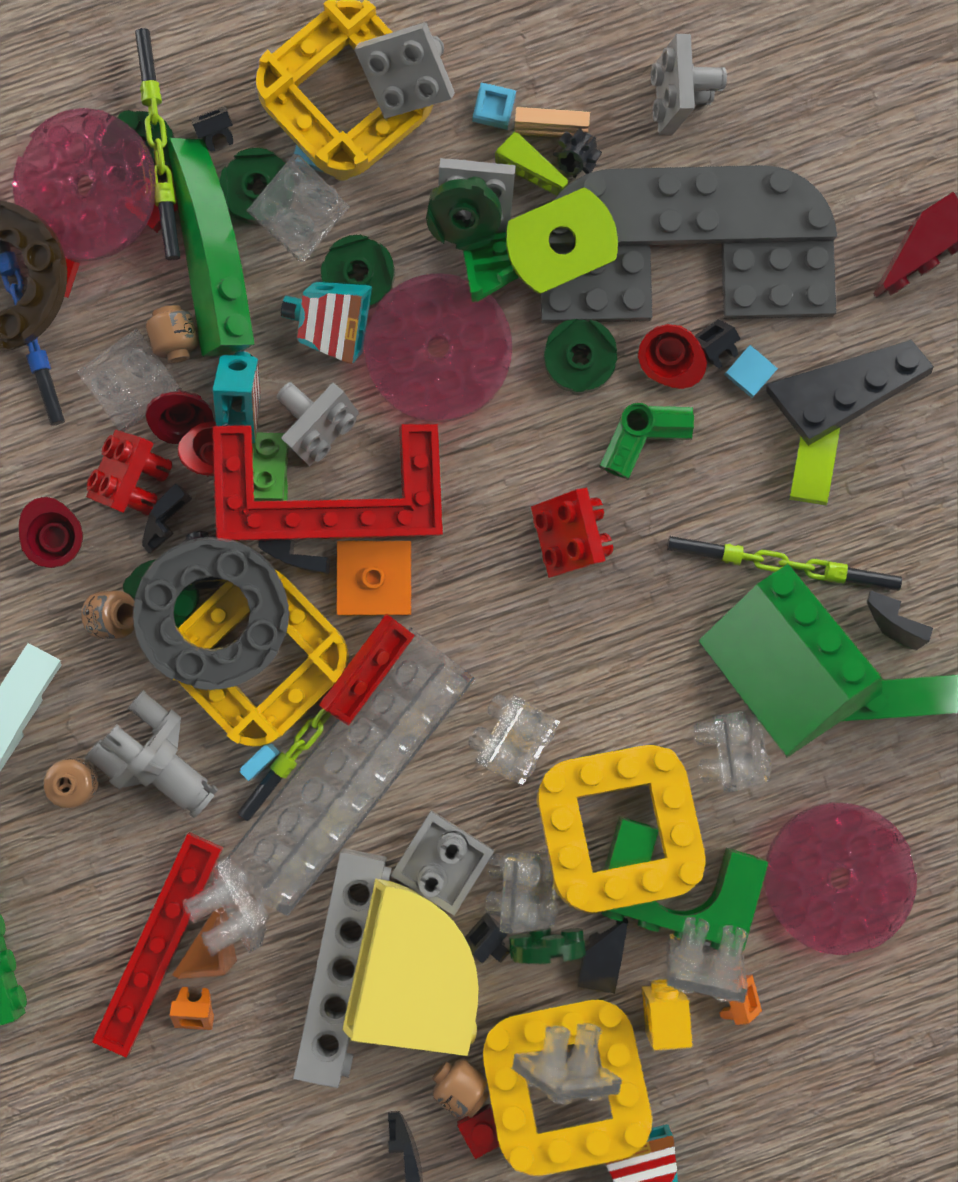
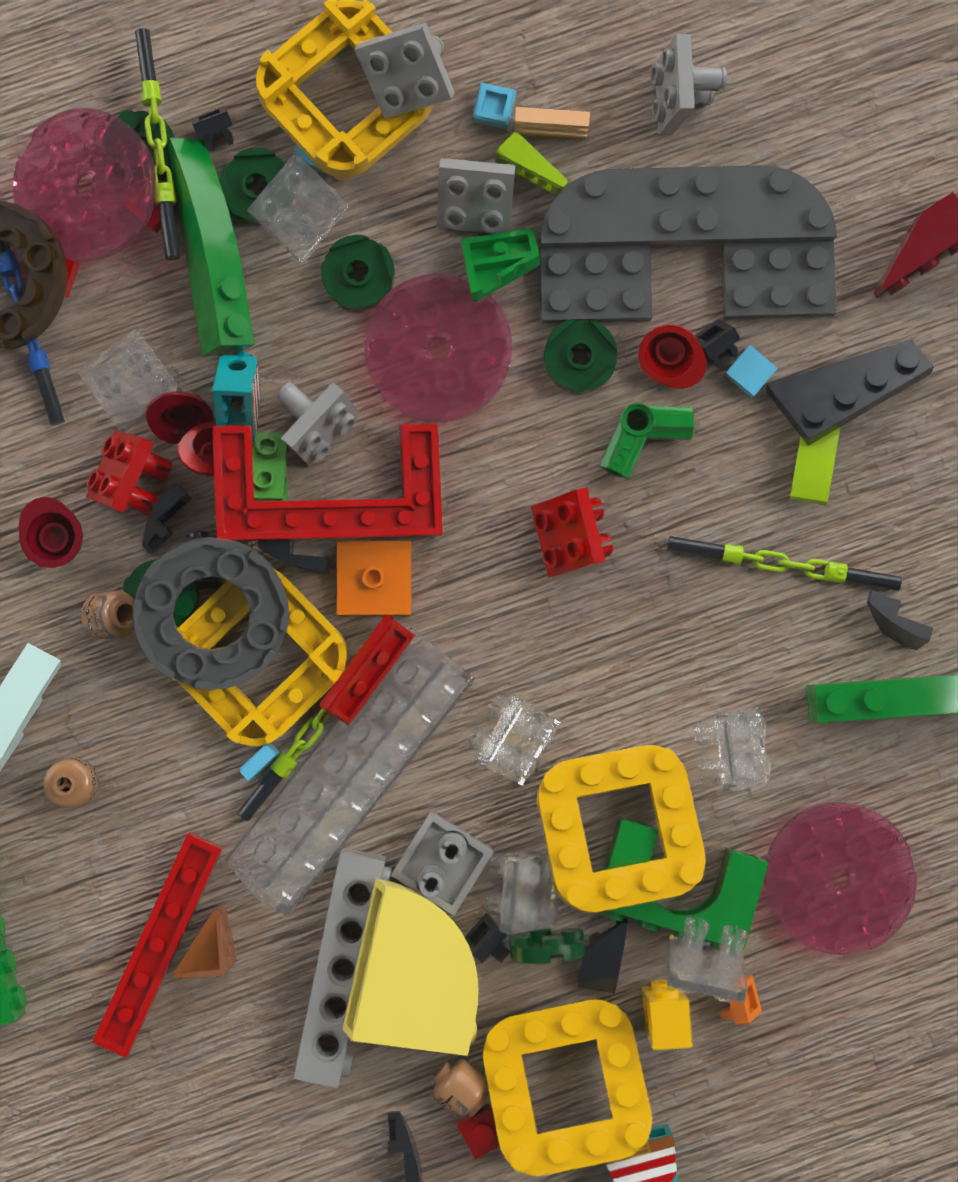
(156, 761): light grey wheel -> none
(172, 333): medium nougat head -> none
(192, 1014): orange tile -> none
(244, 914): clear plate -> none
(331, 318): torso -> none
(465, 195): dark green plate -> none
(530, 248): lime piece -> none
(568, 1072): clear plate -> none
(577, 153): black gear -> none
(790, 661): green slope -> none

